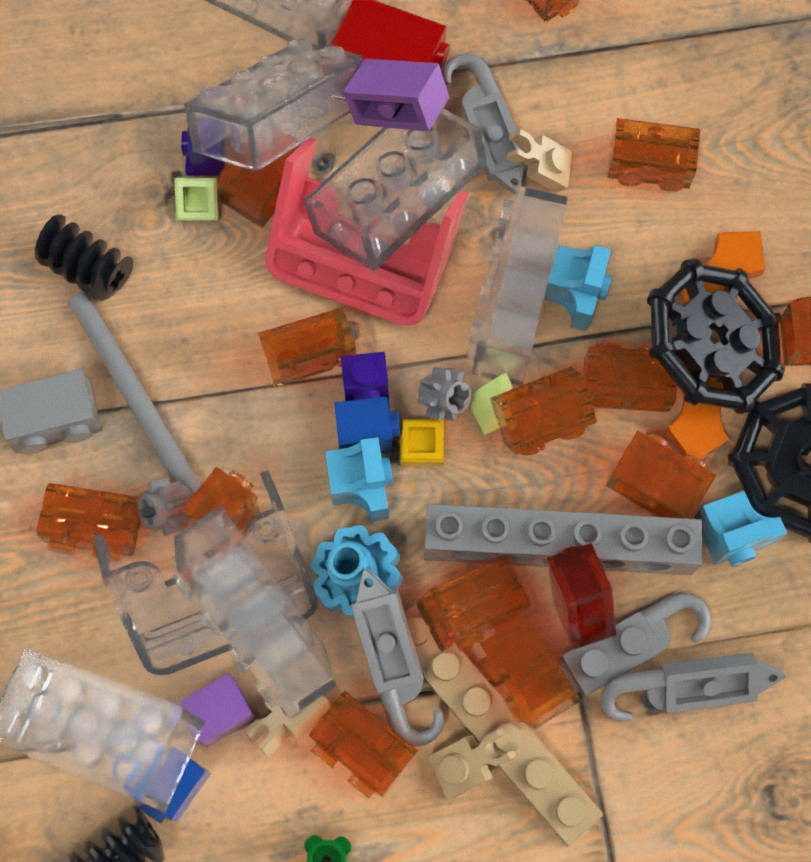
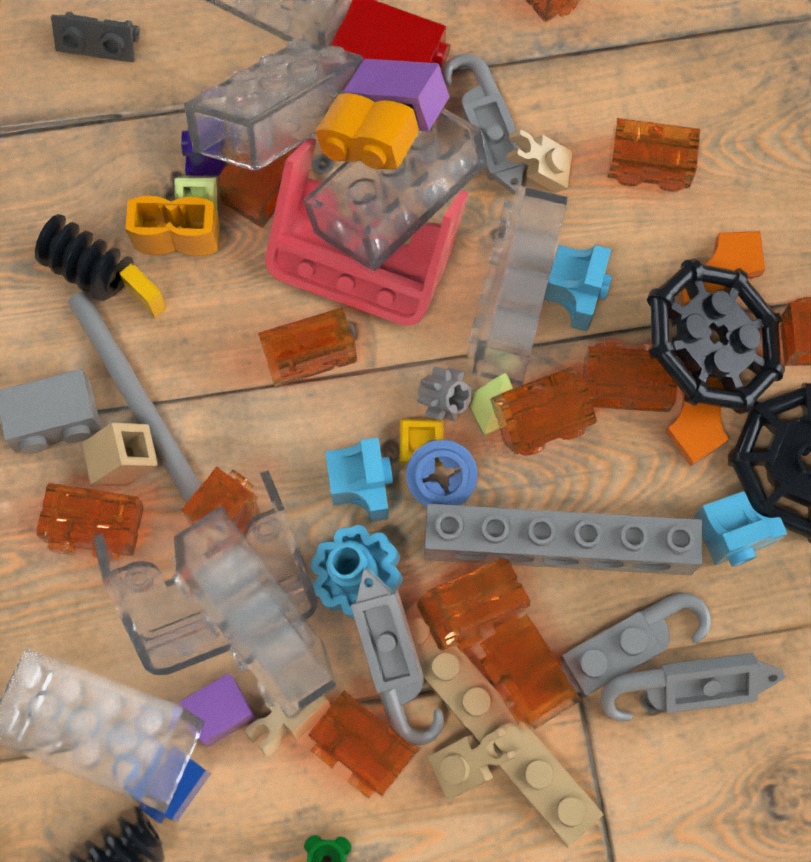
(95, 38): none -> dark grey hinge
(119, 454): none -> tan brick
(143, 290): none -> yellow tile
(162, 506): light grey gear -> none
(167, 226): none -> light orange brick
(365, 376): dark purple brick -> none
(366, 420): blue brick -> none
(367, 131): none -> light orange brick
(460, 483): none -> medium blue gear
(582, 595): clear red brick -> none
(661, 477): clear orange brick -> none

